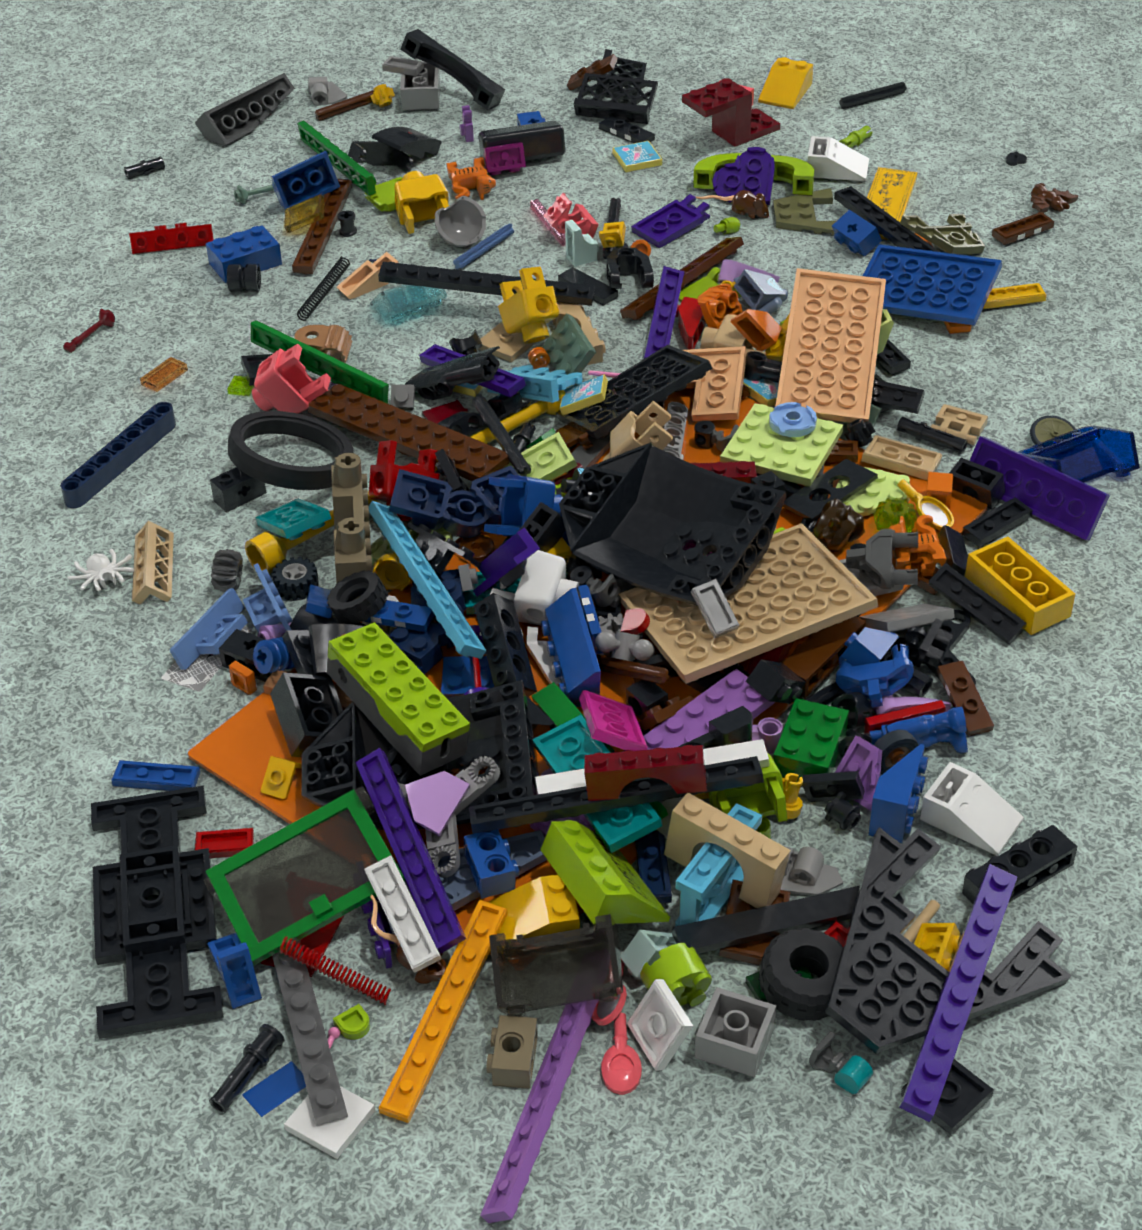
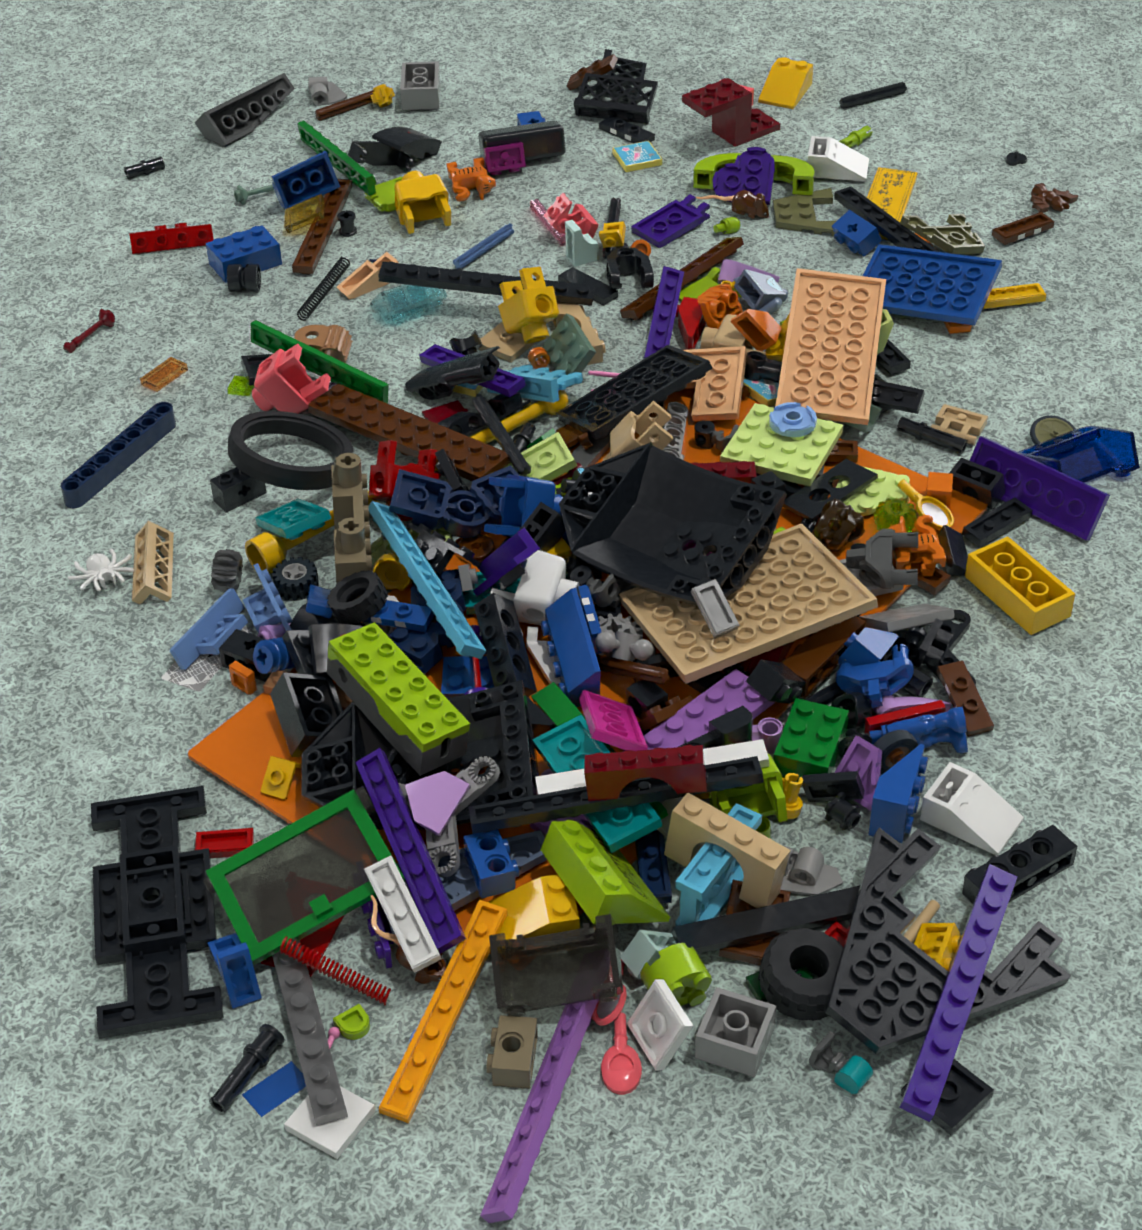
(155, 776): blue tile -> none
(403, 66): light grey tile -> none
(403, 396): light grey plate -> none
(461, 222): light grey cylinder -> none
(466, 128): medium lavender plate -> none
(483, 89): black arch -> none
(584, 395): tile -> none
(635, 621): tile -> none
(860, 432): black gear -> none
(901, 457): tan tile -> none
(977, 604): black plate -> none

